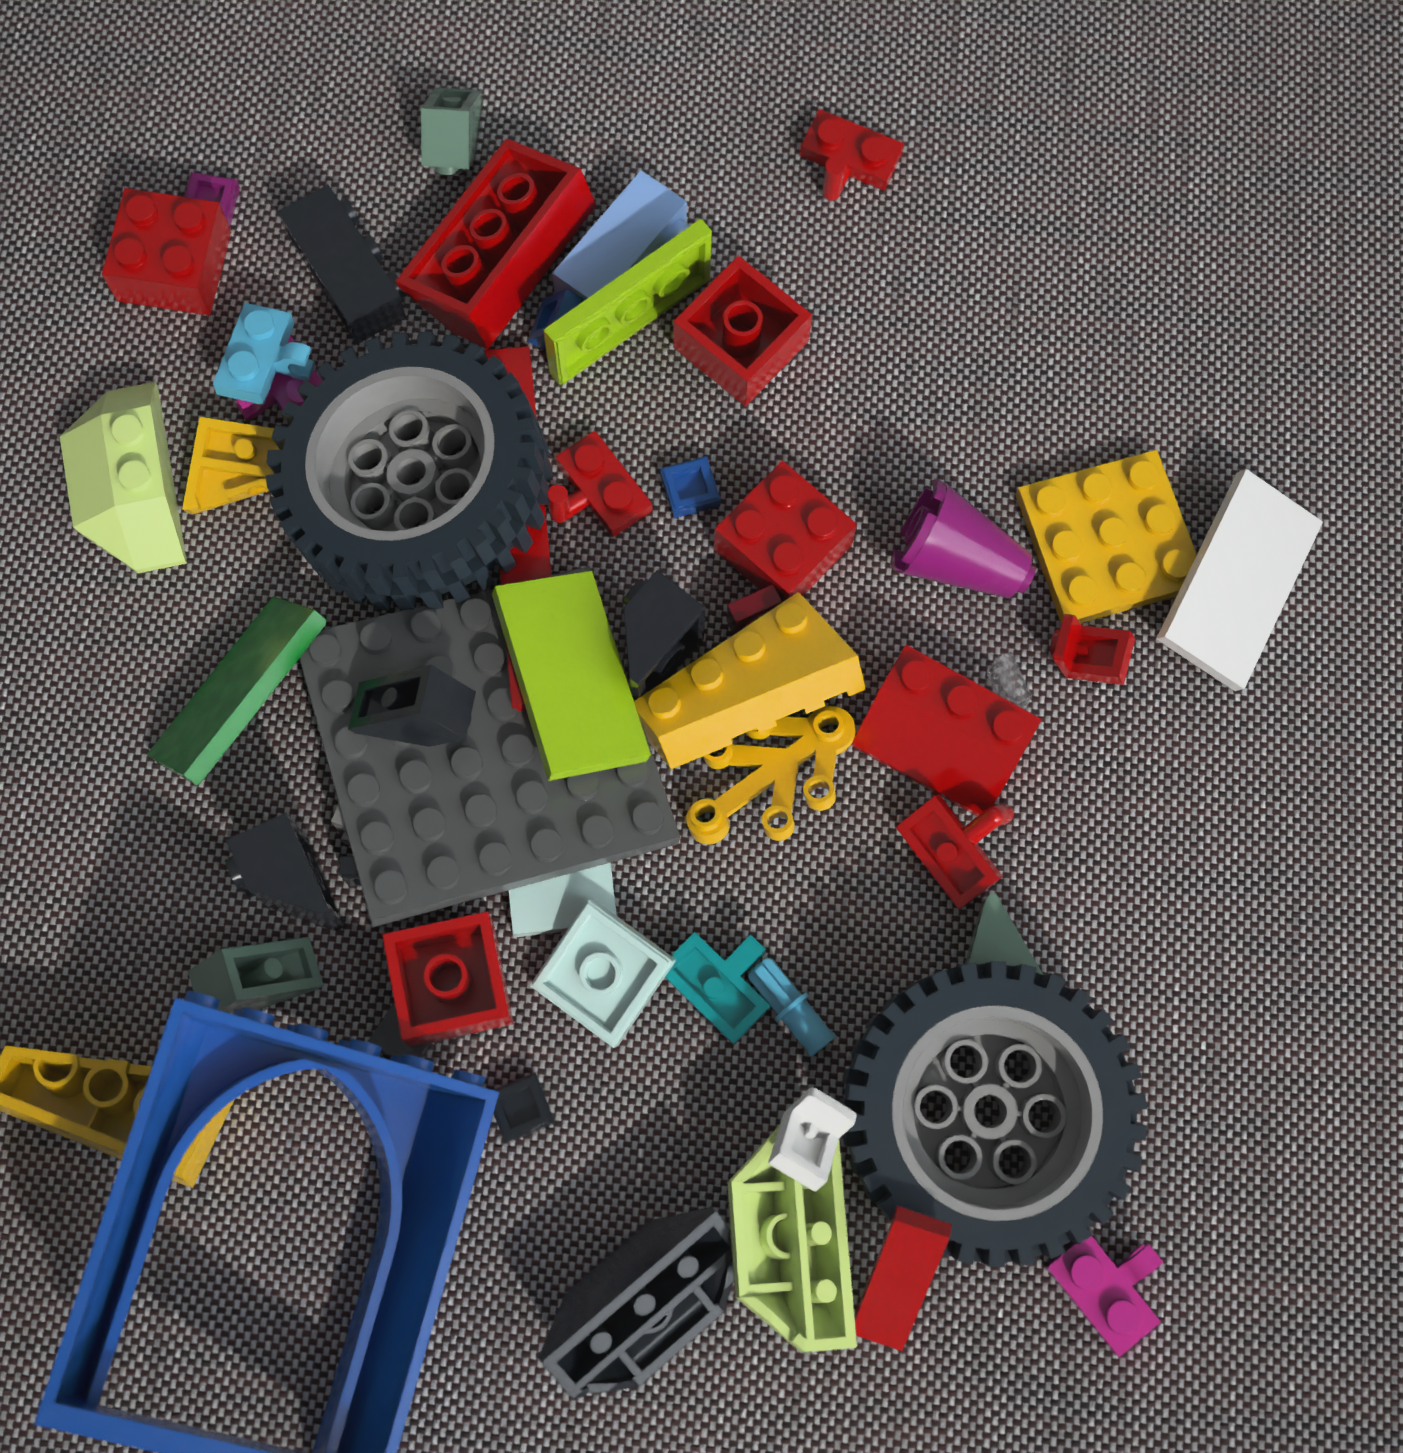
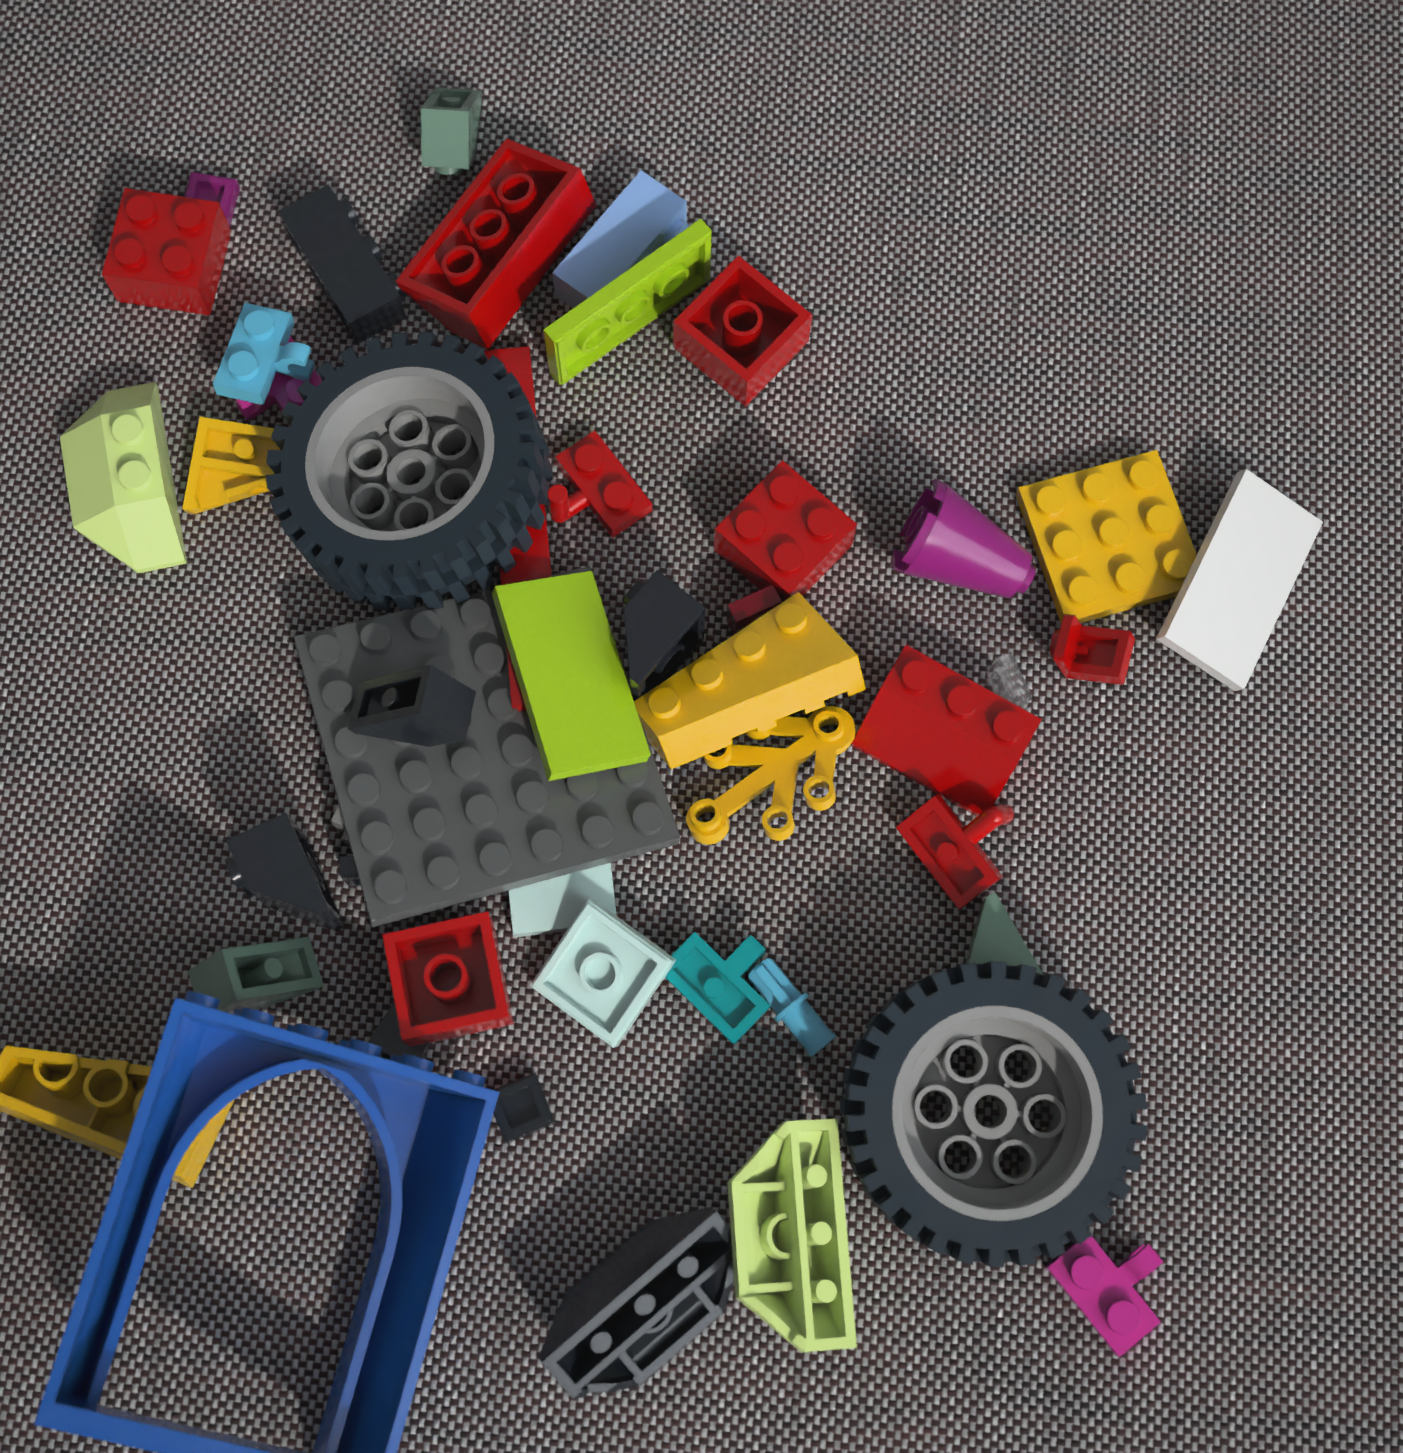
(236, 689): green tile -> none
(551, 310): blue tile -> none
(690, 487): blue tile -> none
(810, 1137): white bracket -> none
(849, 152): red plate -> none
(901, 1277): red tile -> none

